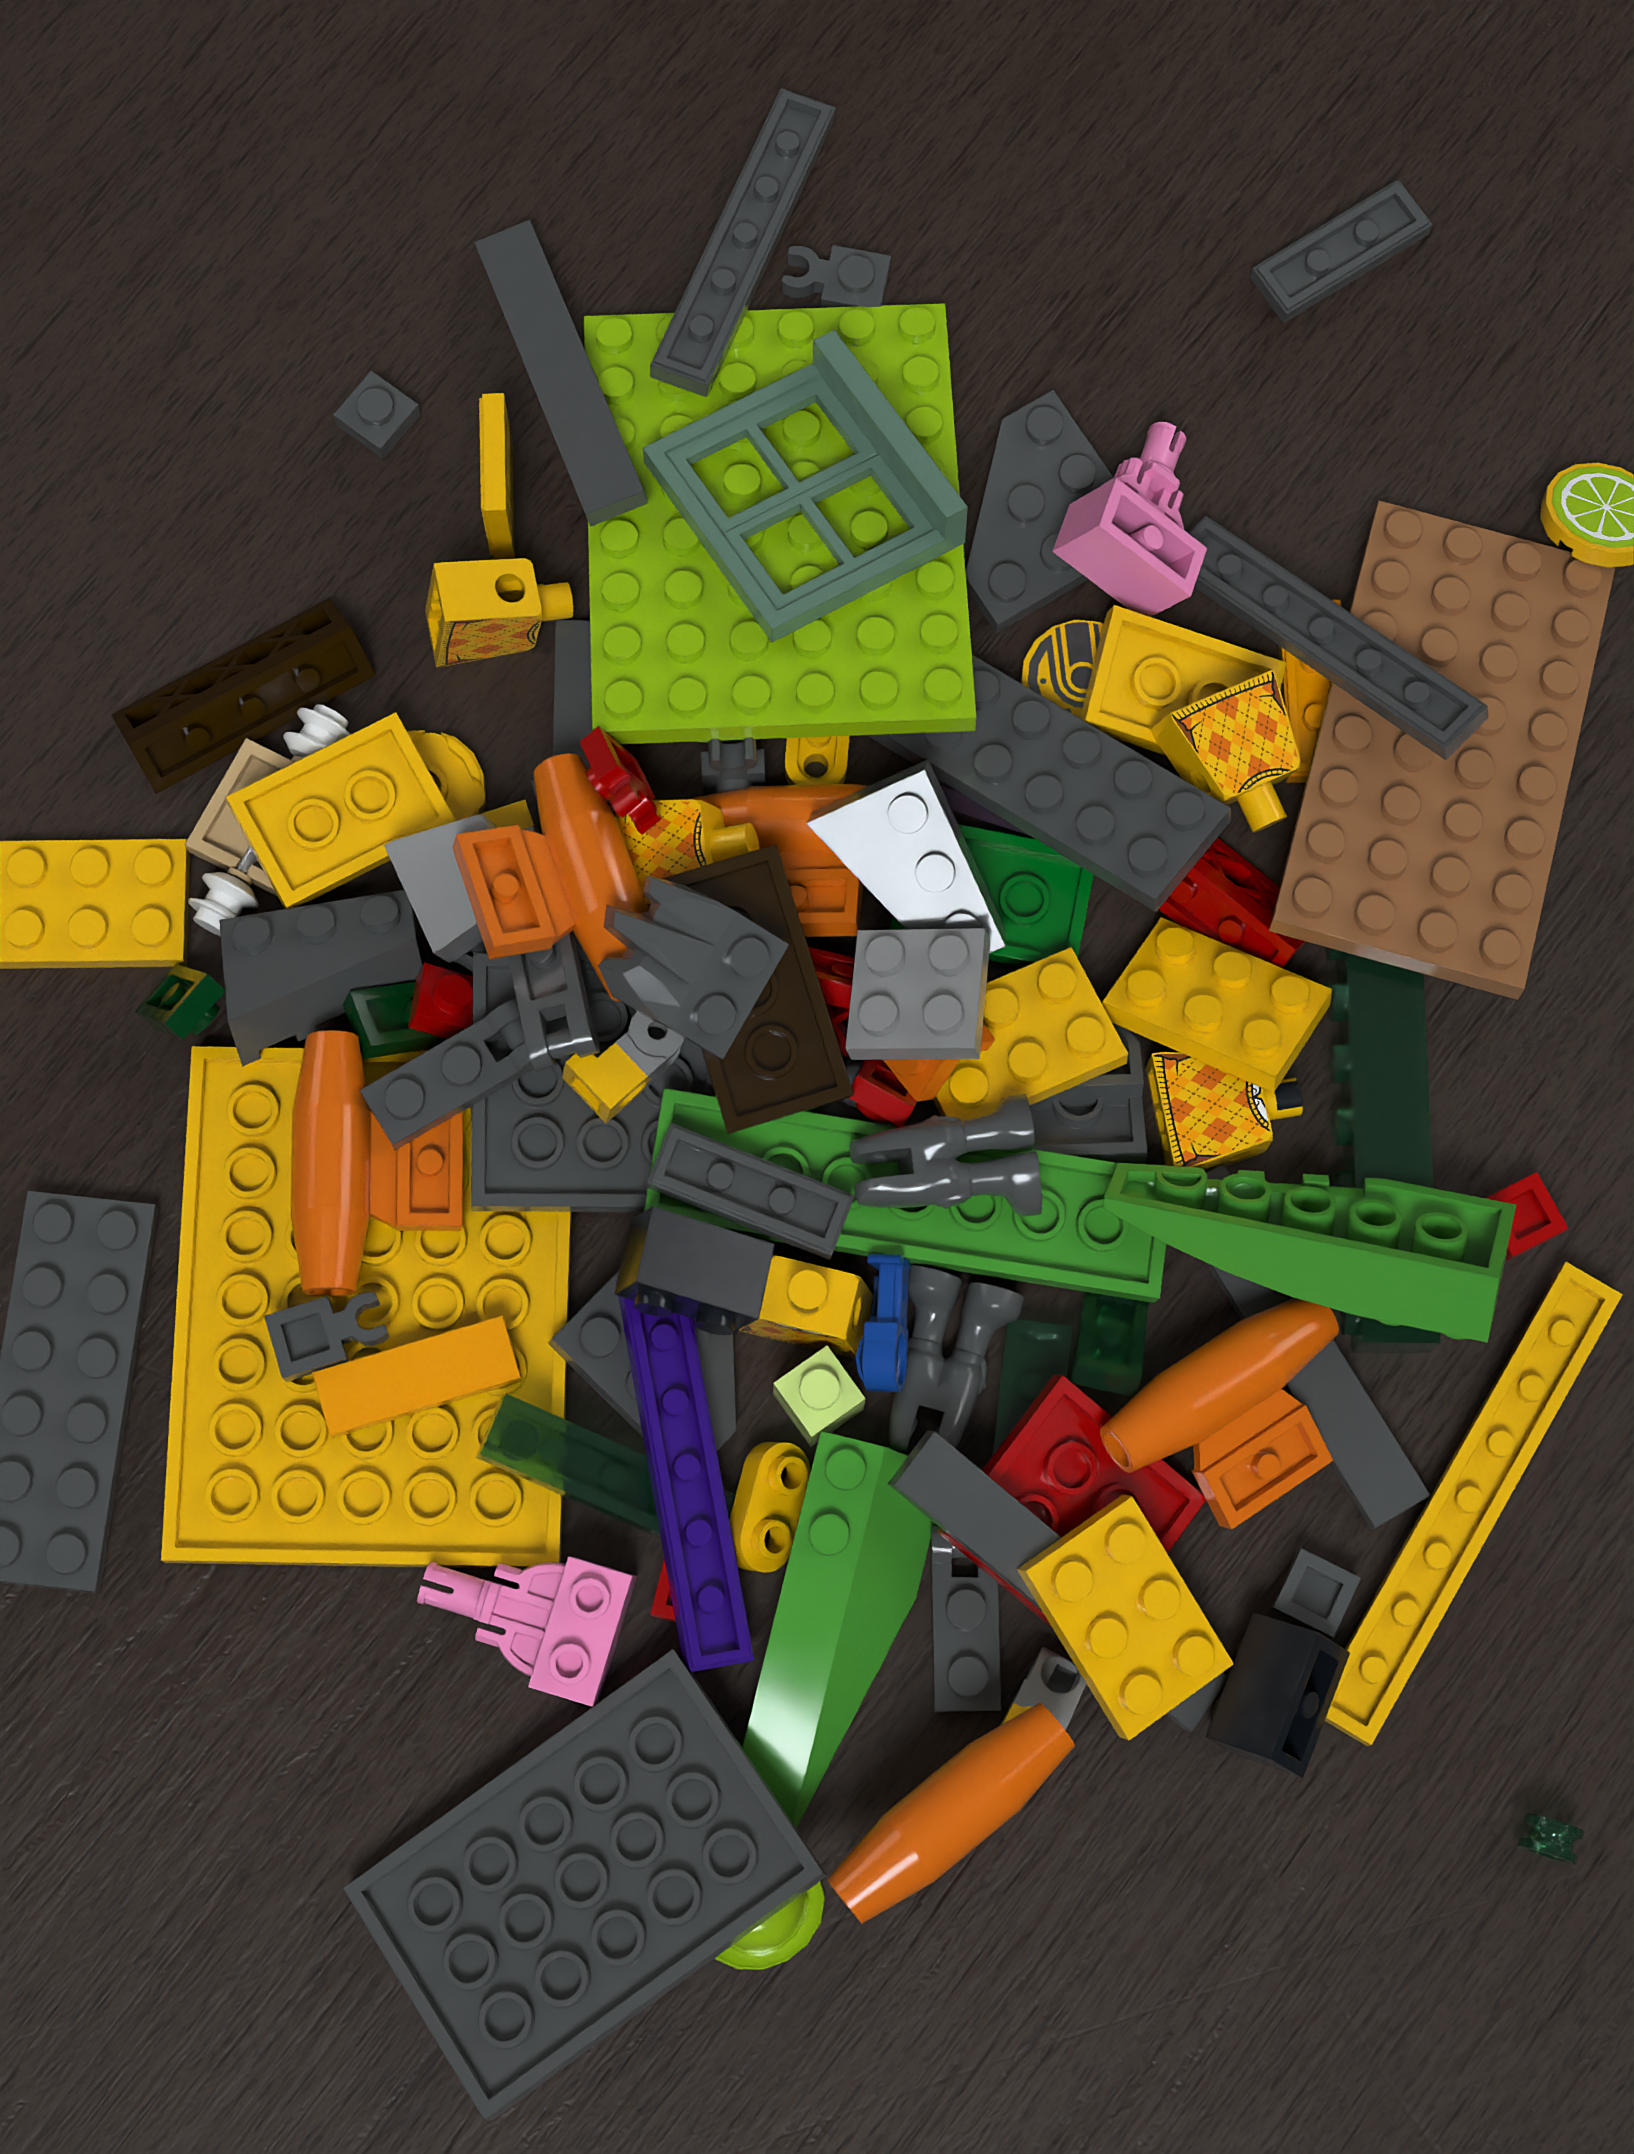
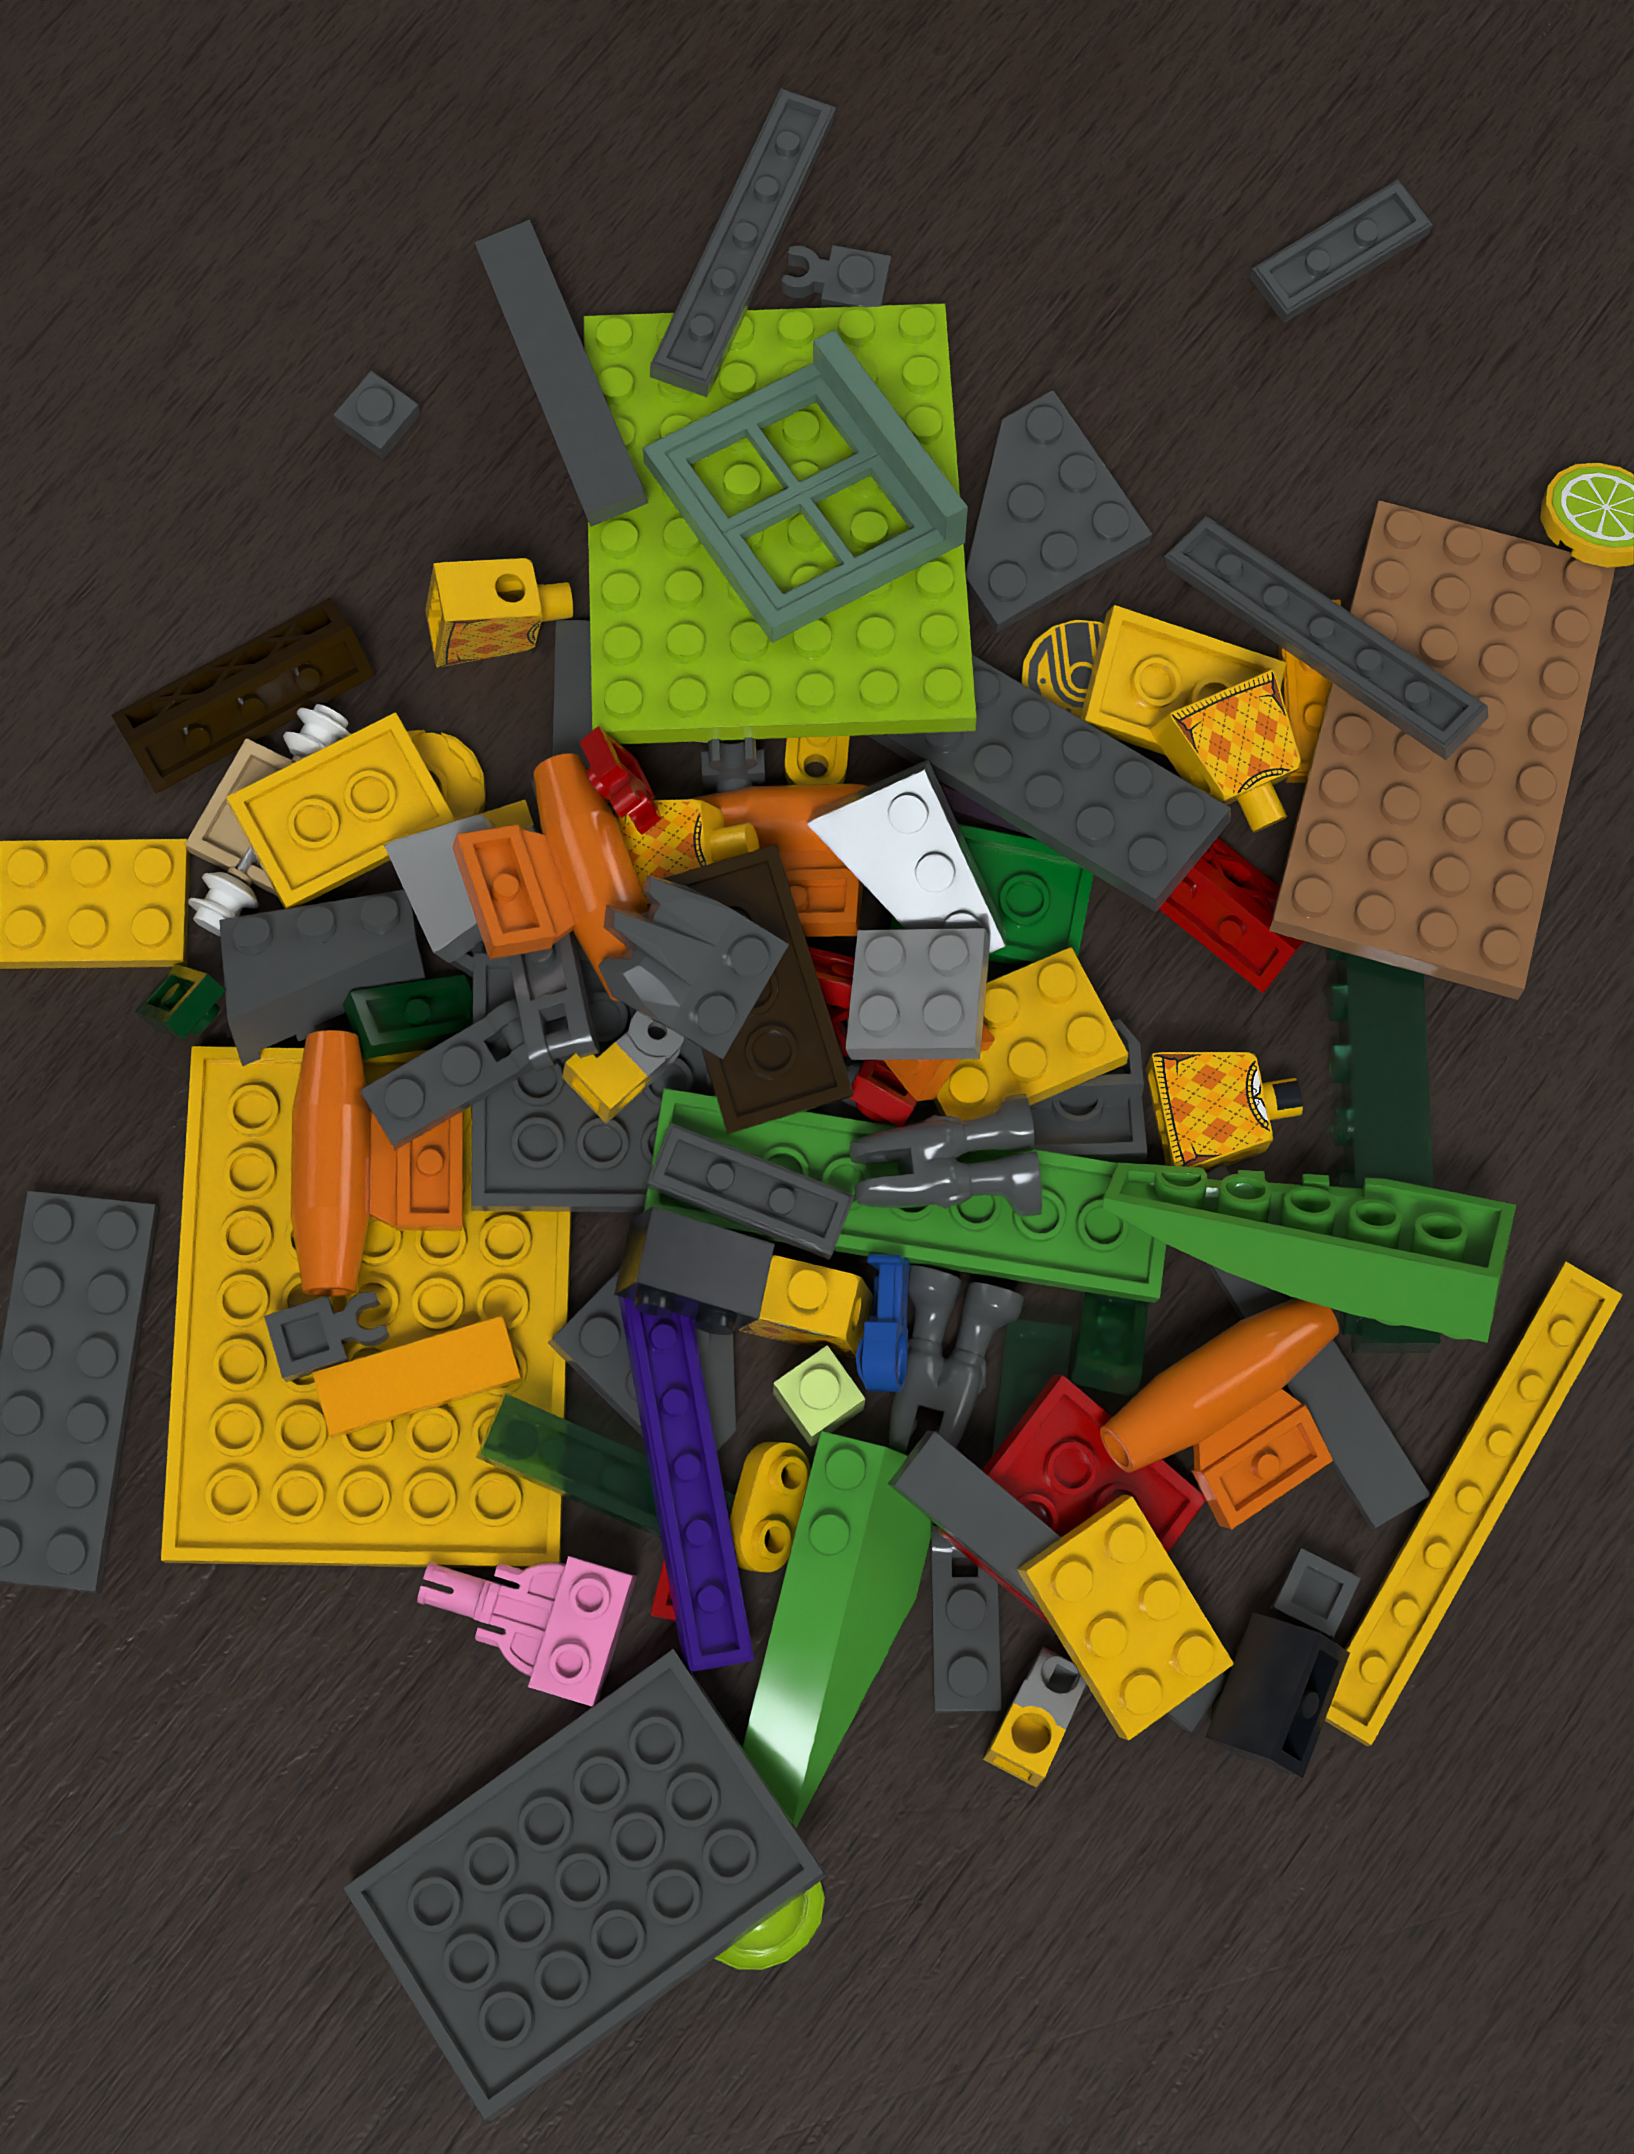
(441, 1002): red plate -> none
(497, 475): yellow tile -> none
(951, 1812): orange plate -> none
(1132, 532): bright pink brick -> none
(1217, 1004): yellow plate -> none
(1535, 1215): red plate -> none
(1550, 1838): clear green bush -> none

